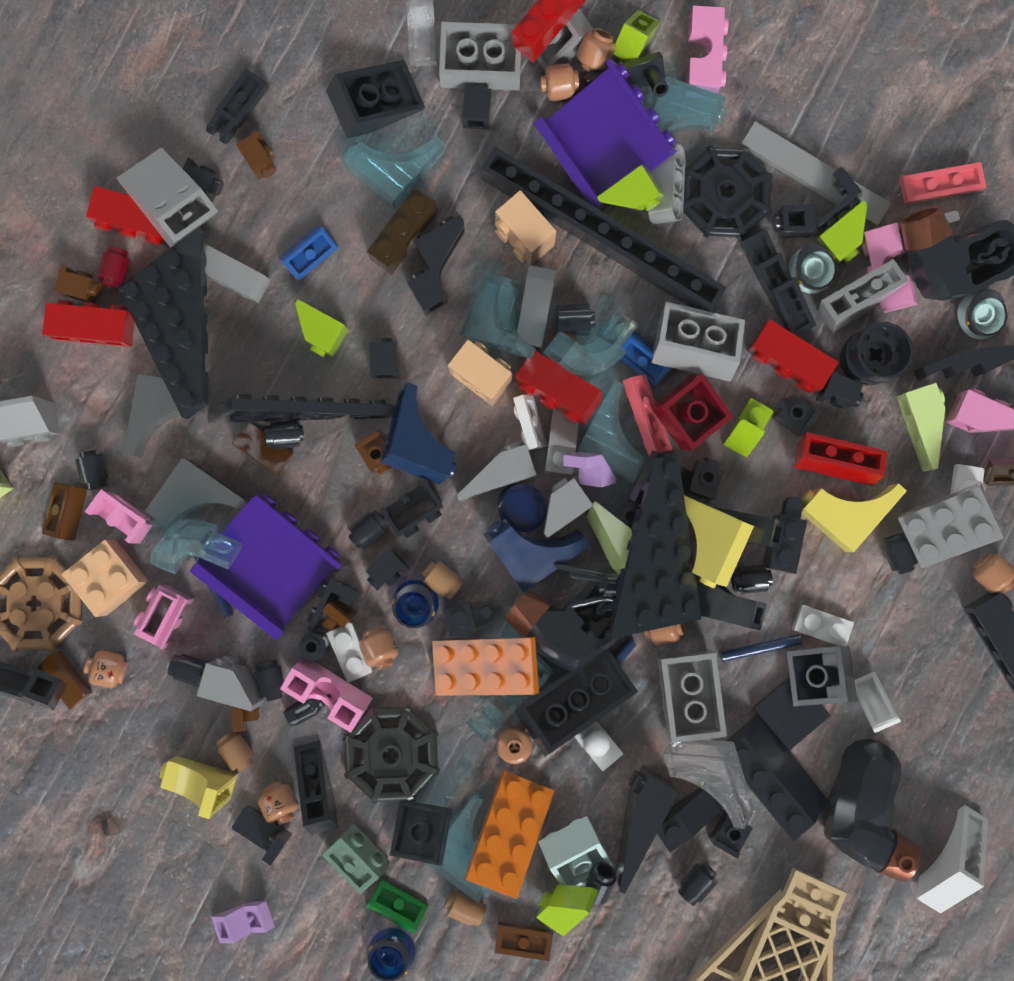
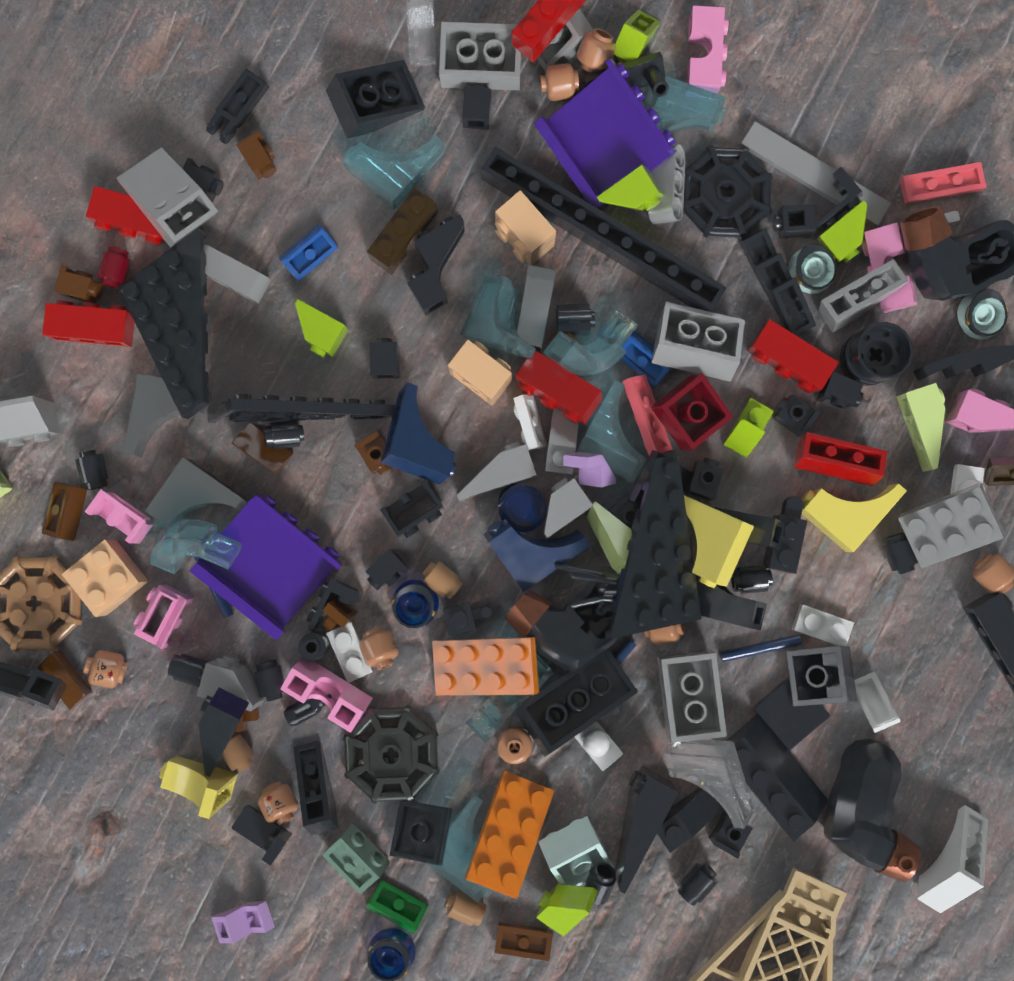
(218, 724): none -> black slope
(367, 529): black brick -> none

